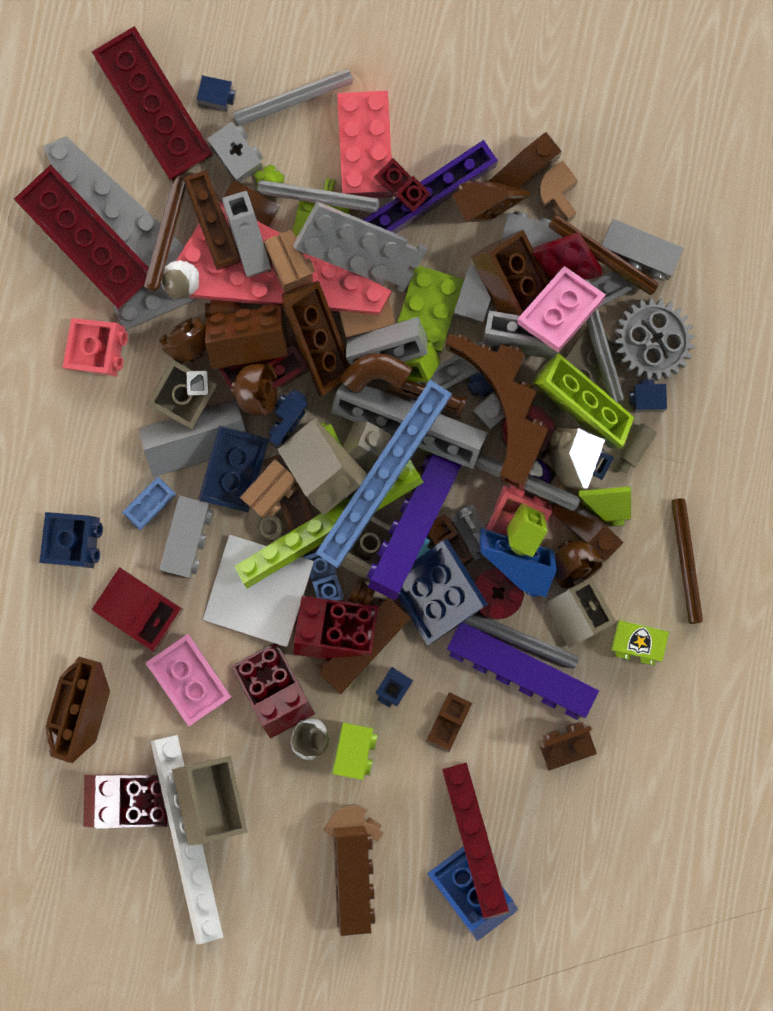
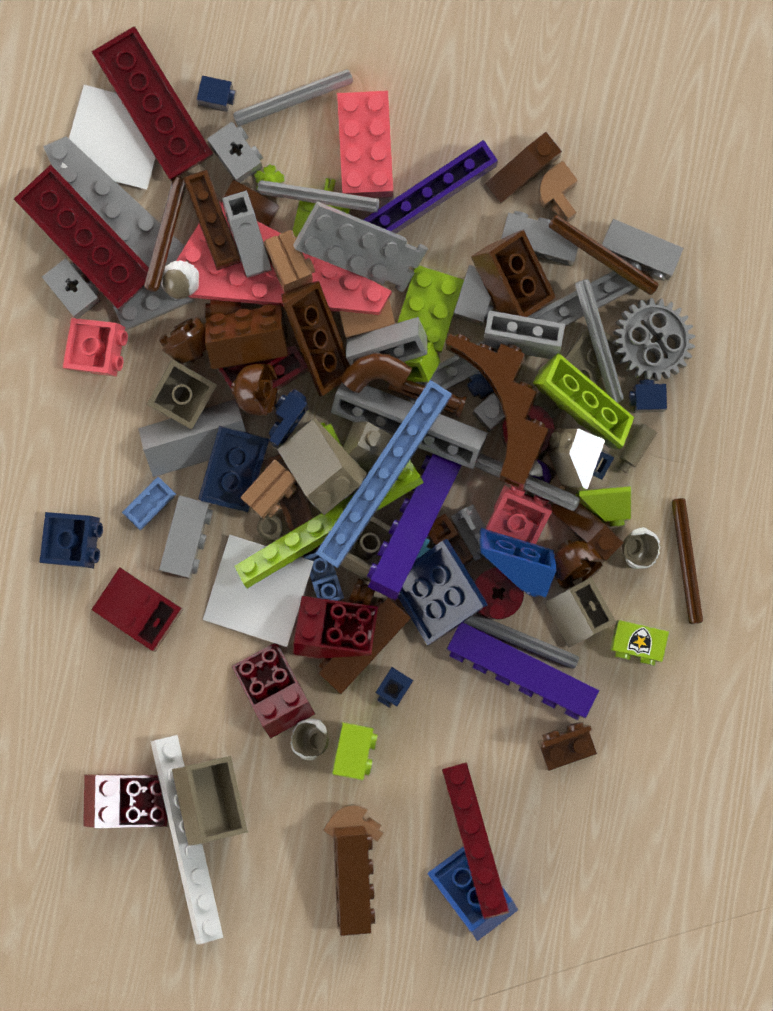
(59, 279): none -> light grey brick
(77, 710): reddish brown wedge -> none
(111, 138): none -> white sticker
(188, 680): bright pink plate -> none
(197, 383): white sticker -> none
(402, 185): dark red slope -> none
(448, 722): reddish brown slope -> none
(487, 200): reddish brown slope -> none
(526, 530): lime brick -> none
(561, 309): bright pink plate -> none
(568, 252): dark red plate -> none
(641, 548): none -> dark tan hair

